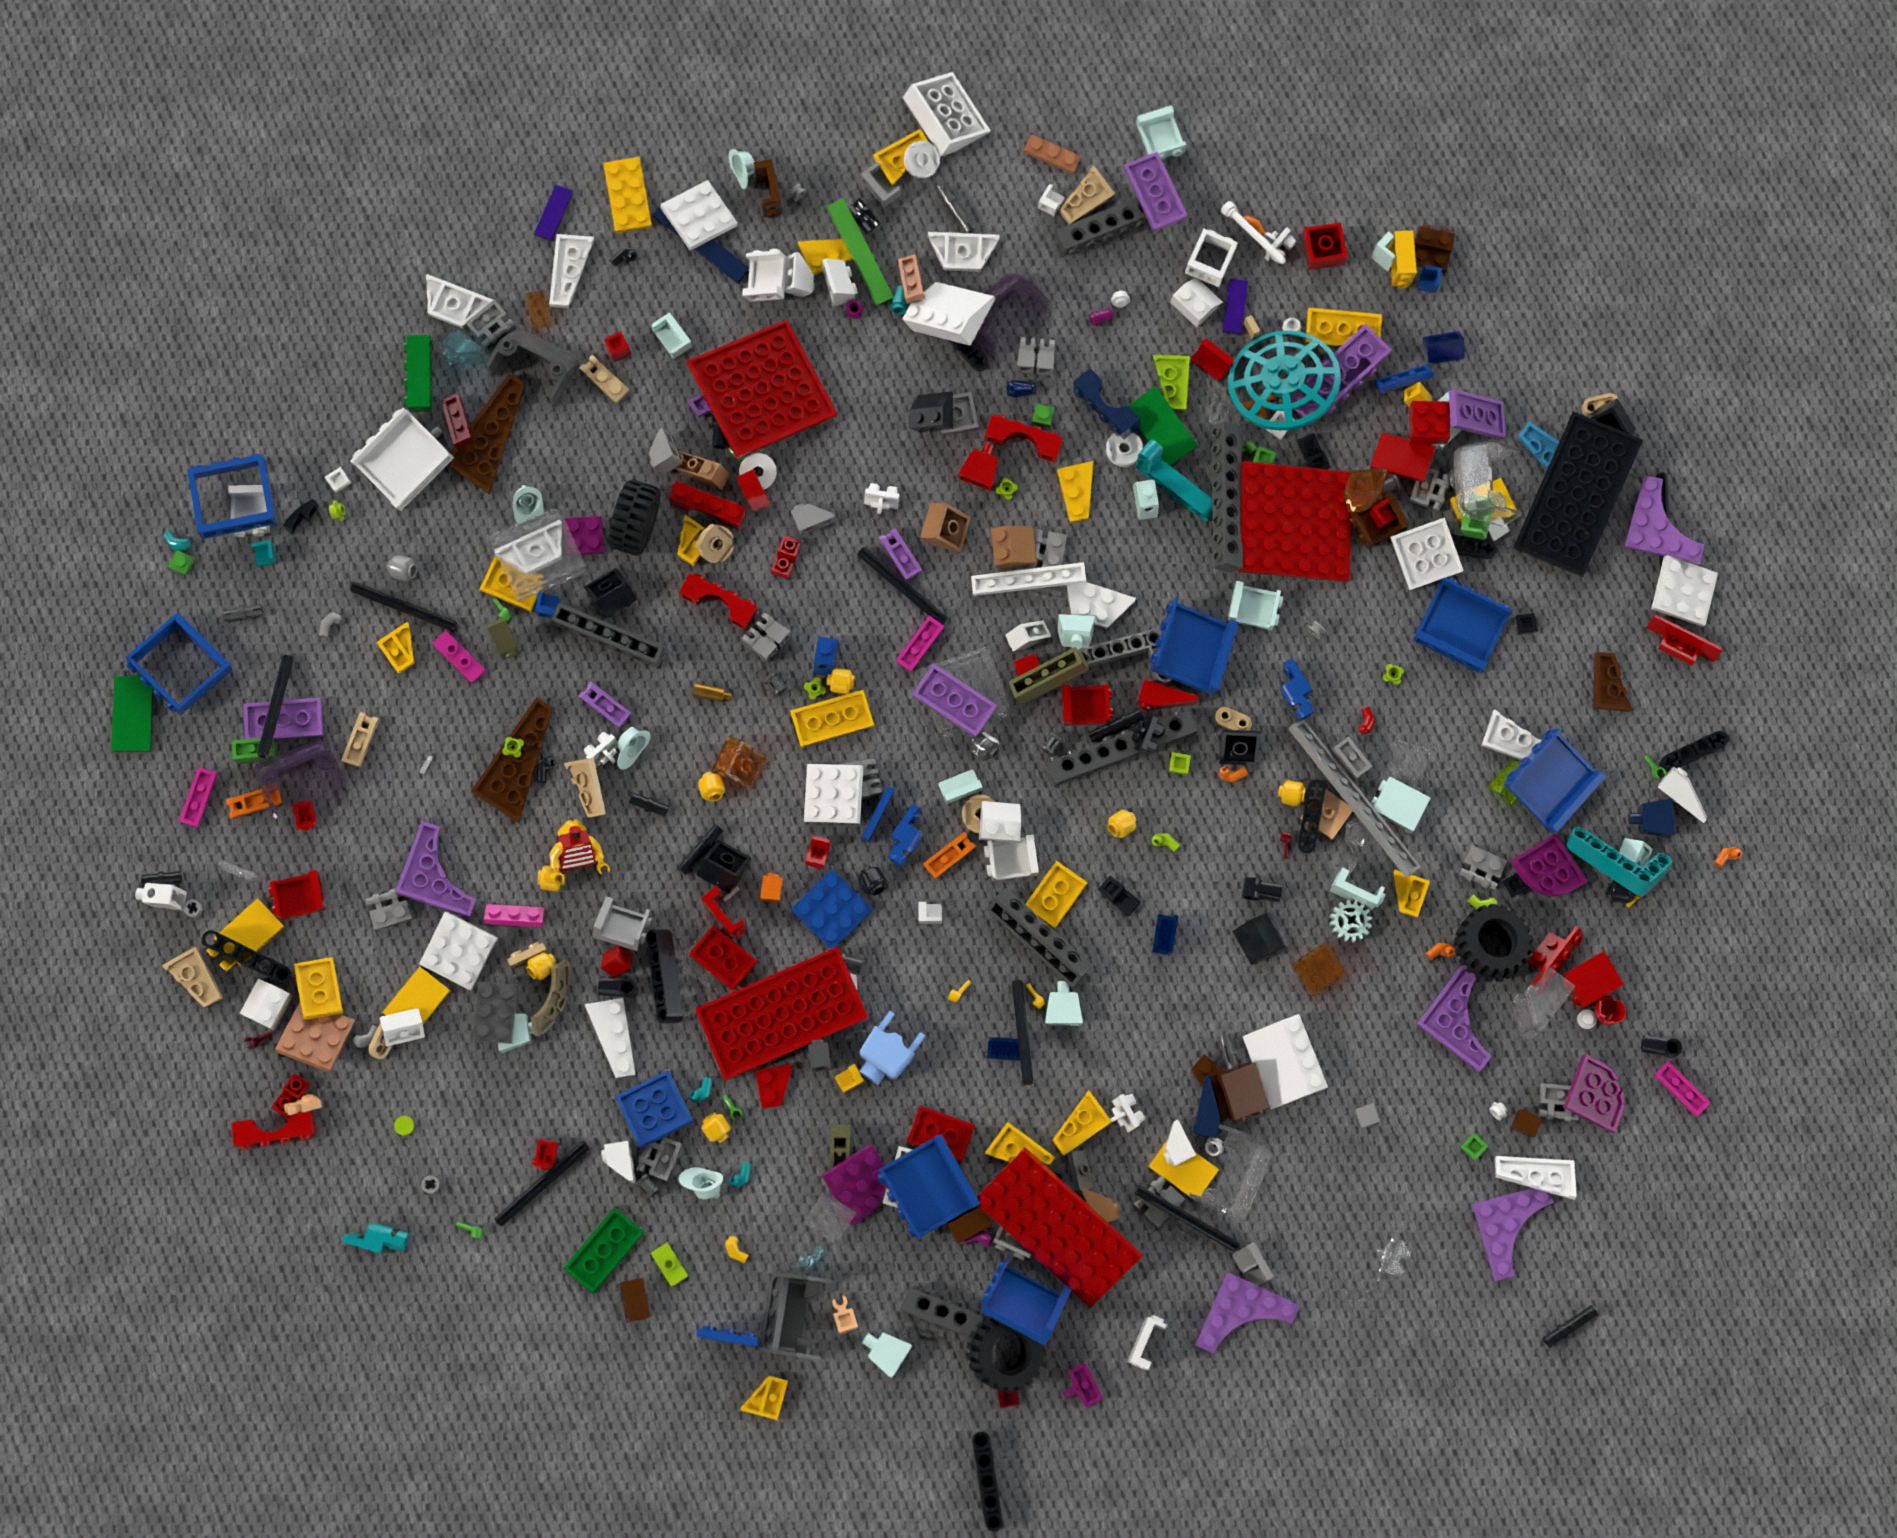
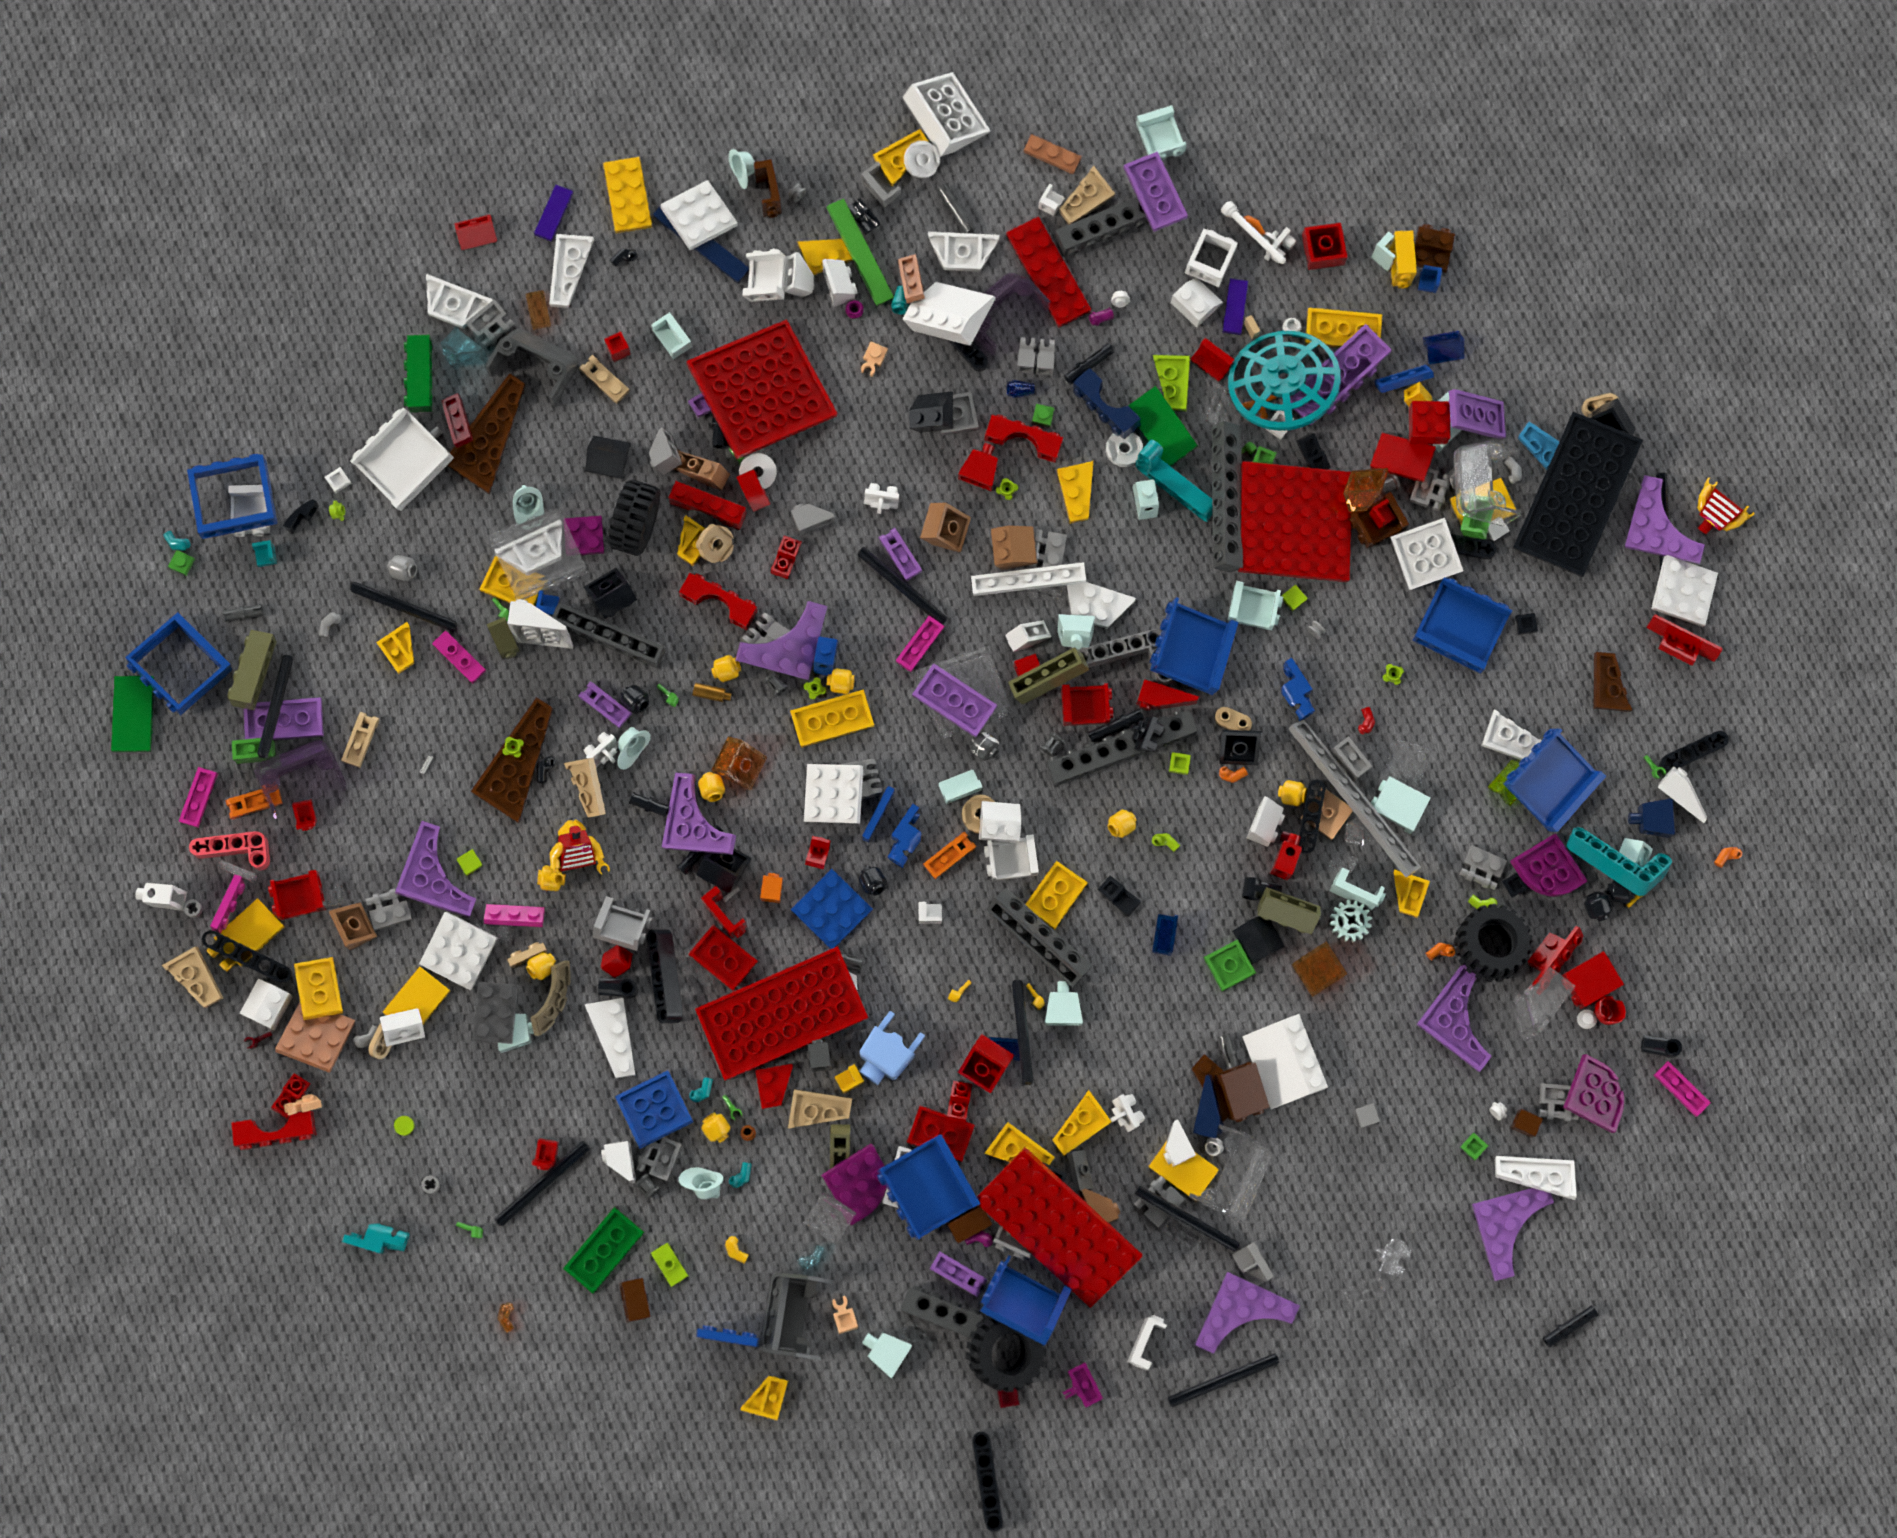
(162, 878): black pin -> none
(228, 847): none -> coral beam
(228, 904): none -> dark pink plate
(251, 670): none -> olive brick
(353, 925): none -> medium nougat slope
(469, 862): none -> lime tile
(475, 232): none -> red panel
(503, 1316): none -> clear orange arm
(535, 627): none -> white slope
(607, 456): none -> black slope
(634, 699): none -> black head
(672, 698): none -> bright green hand
(687, 827): none -> medium lavender plate
(726, 668): none -> yellow head
(748, 1137): none -> dark orange pin
(793, 651): none -> medium lavender plate
(815, 1108): none -> tan wing
(874, 356): none -> light nougat plate
(957, 1273): none -> medium lavender plate
(959, 1102): none -> red slope
(986, 1063): none -> red brick
(1048, 271): none -> red plate
(1090, 362): none -> black pin
(1223, 1380): none -> black axle
(1229, 965): none -> bright green tile
(1265, 822): none -> white slope
(1284, 864): none -> red torso
(1288, 911): none -> olive brick
(1294, 598): none -> lime tile
(1515, 469): none -> light grey arm
(1598, 906): none -> black head
(1719, 510): none -> torso

